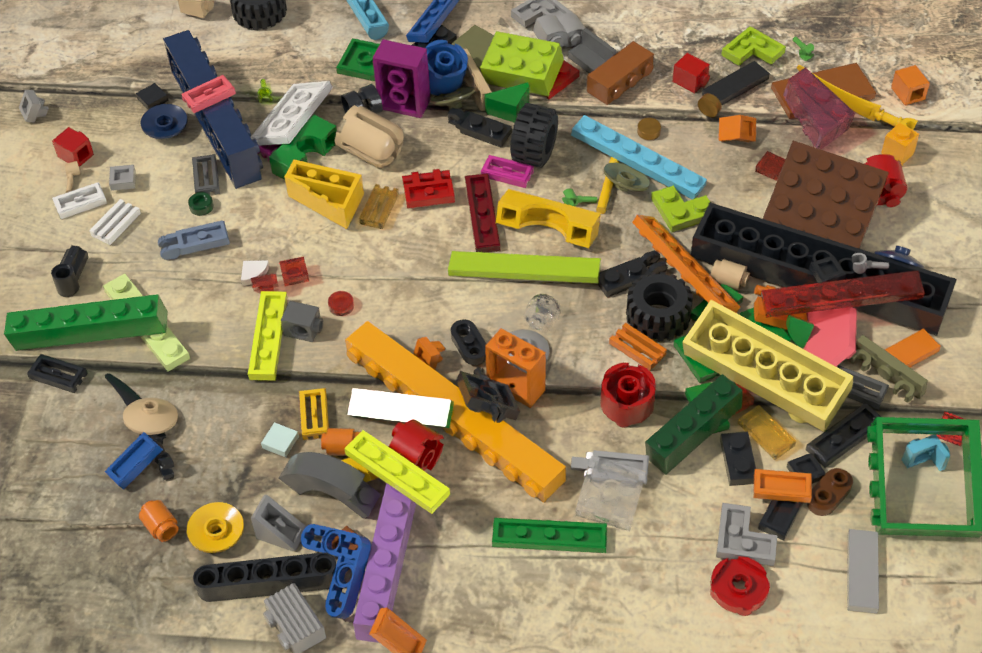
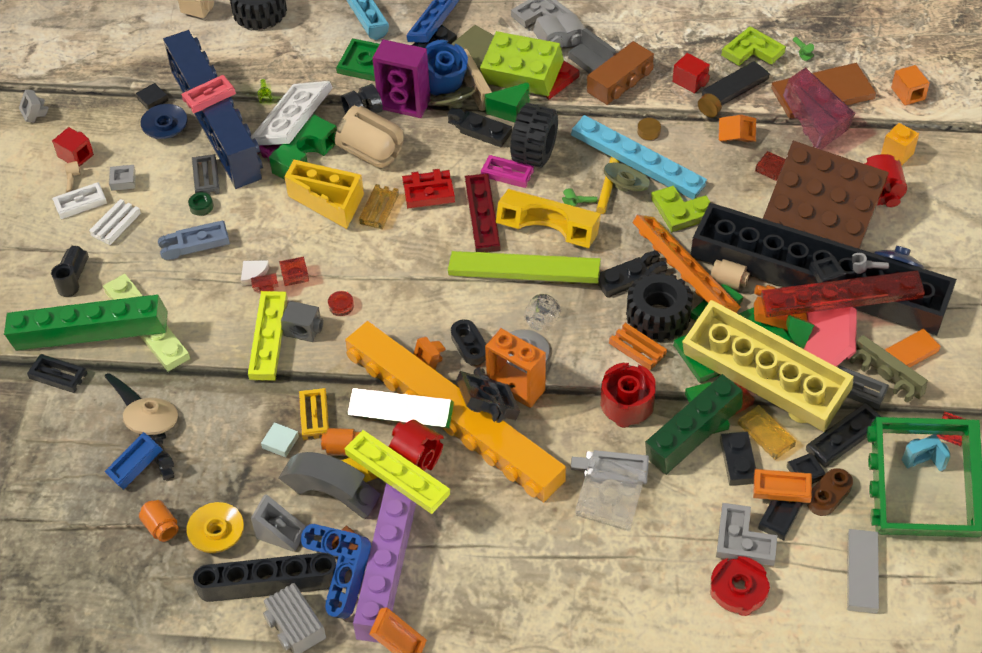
(549, 535): green tile -> none
(866, 108): yellow sword -> none

